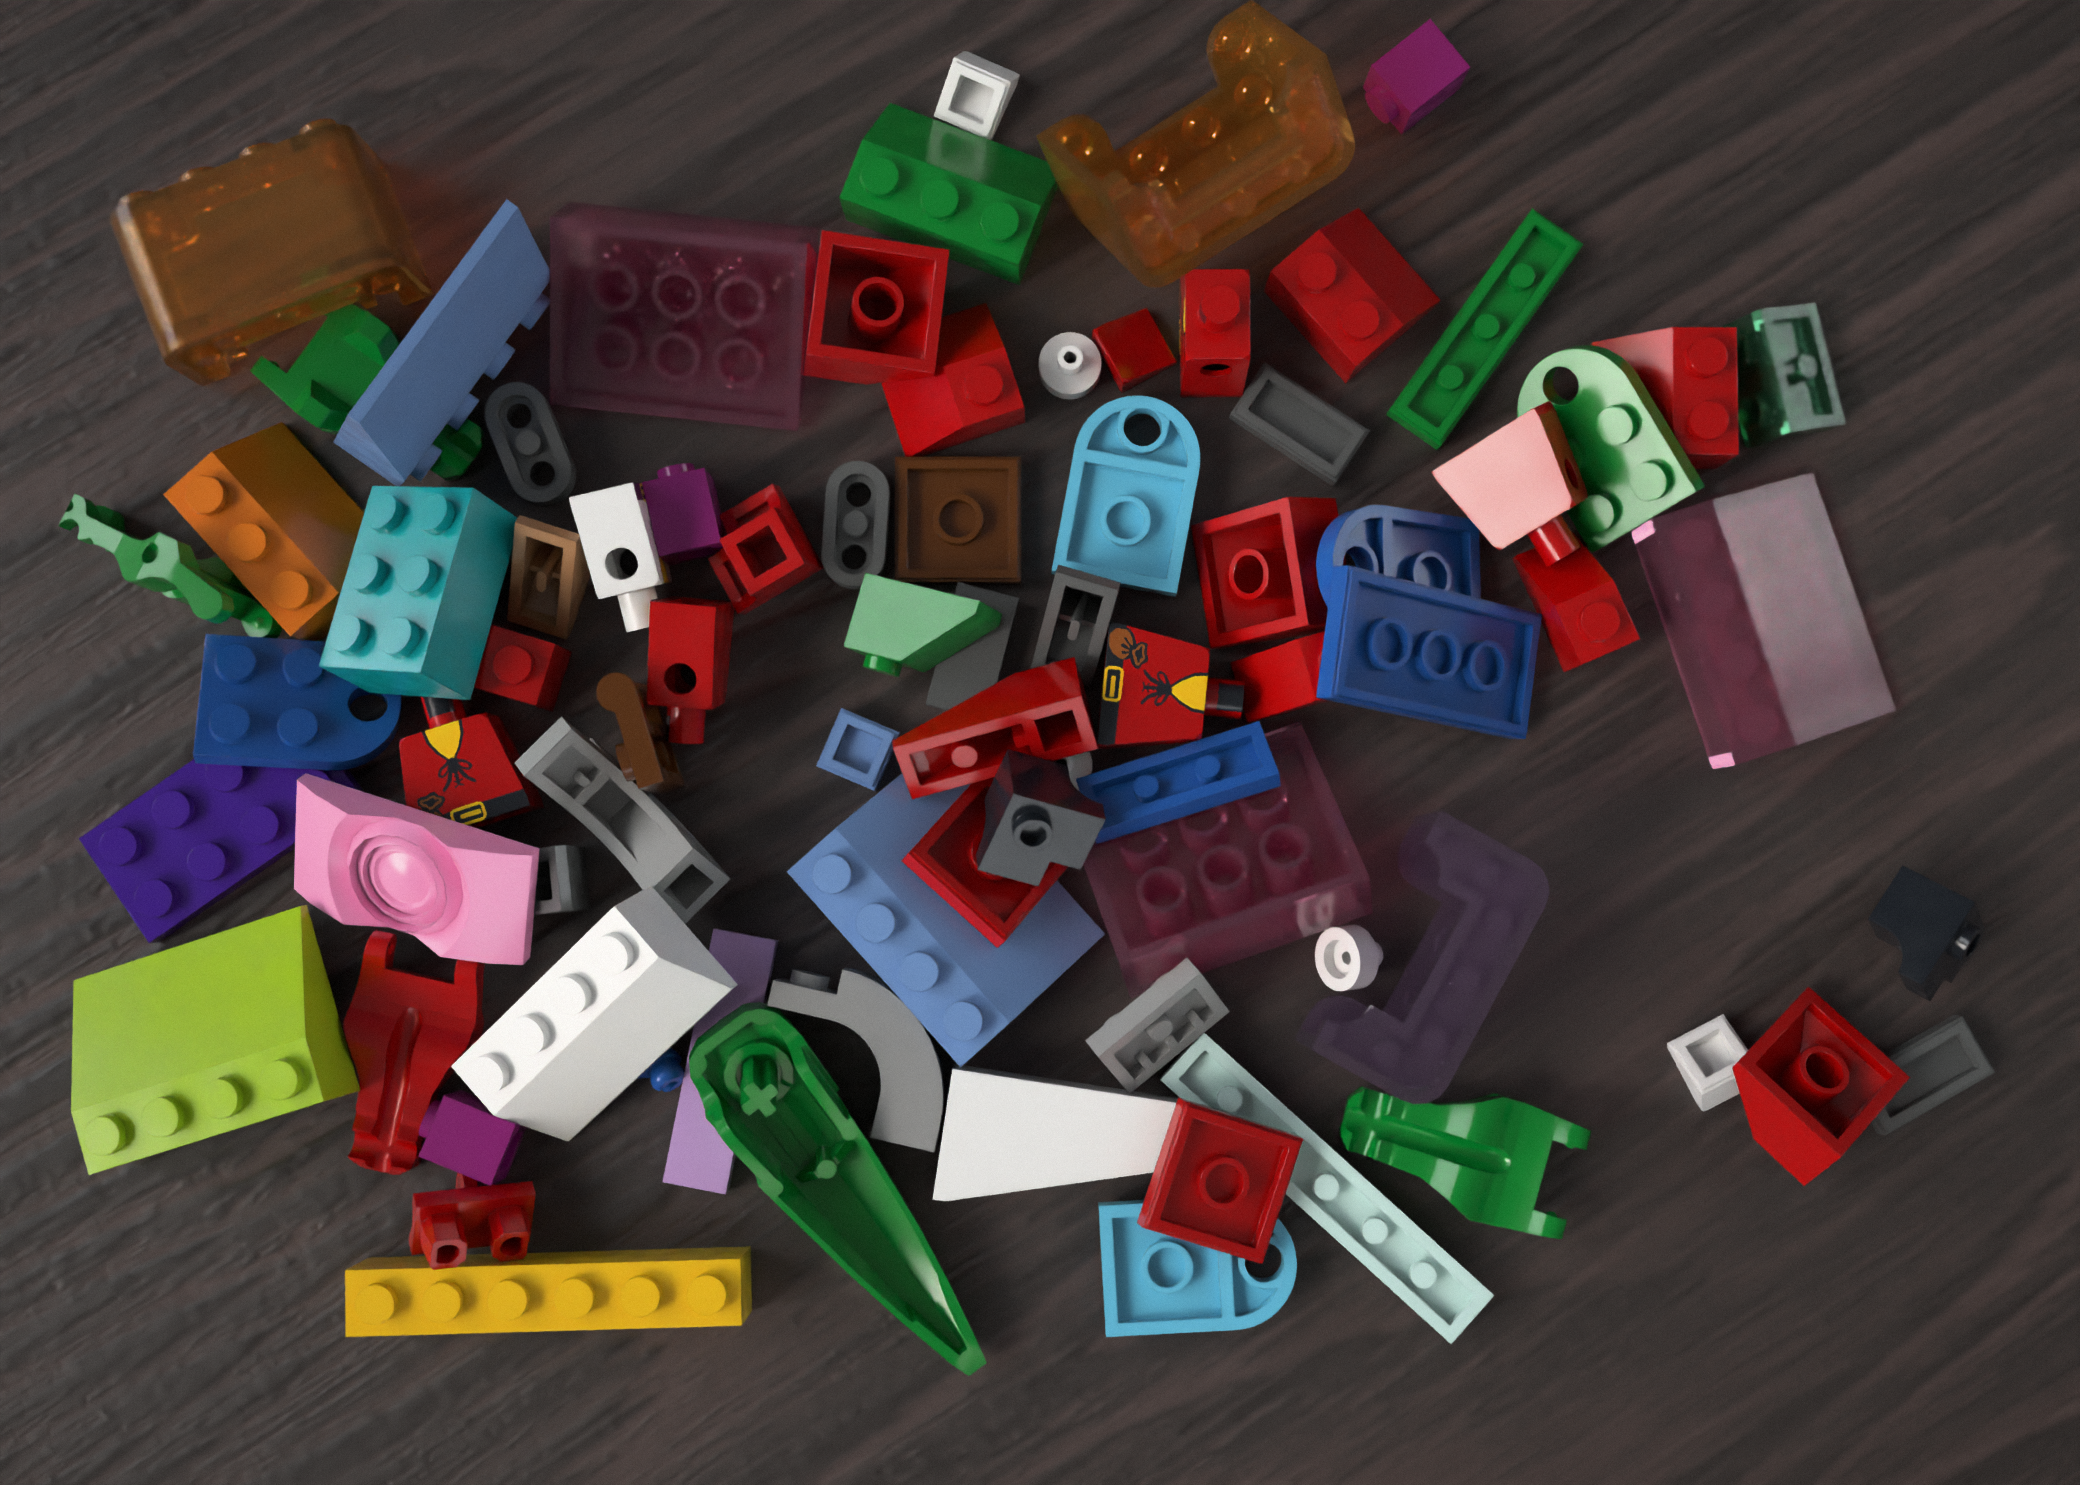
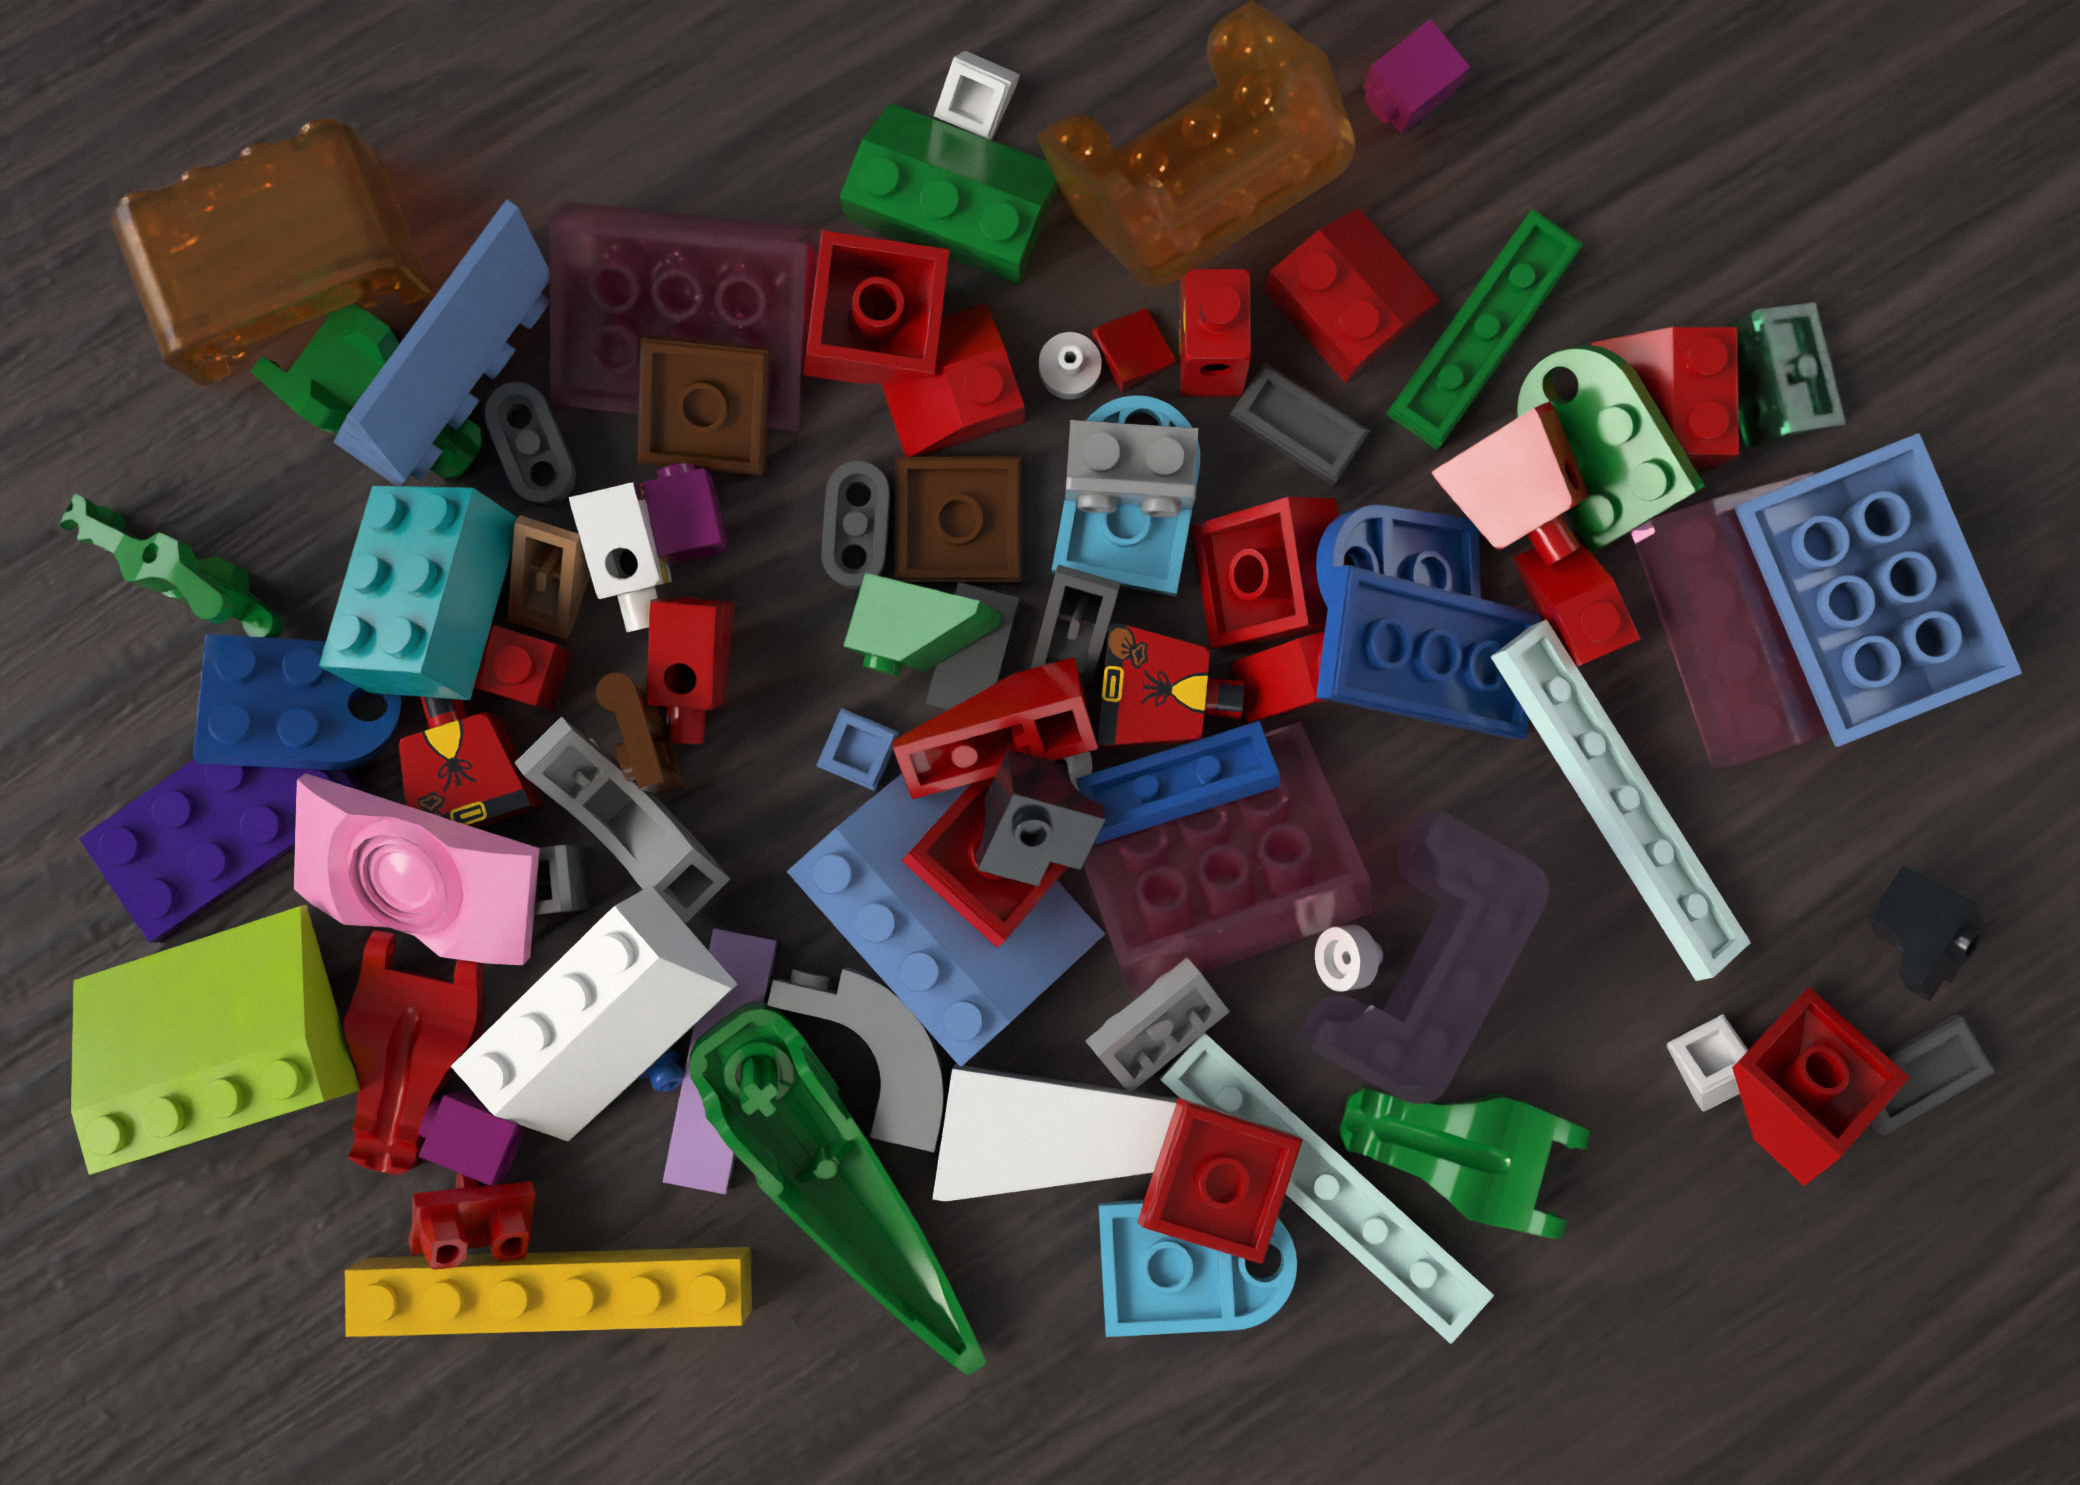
(275, 525): orange slope -> none
(704, 404): none -> reddish brown tile
(762, 550): red brick -> none
(1131, 467): none -> light grey bracket
(1621, 800): none -> light aqua plate
(1877, 590): none -> medium blue slope

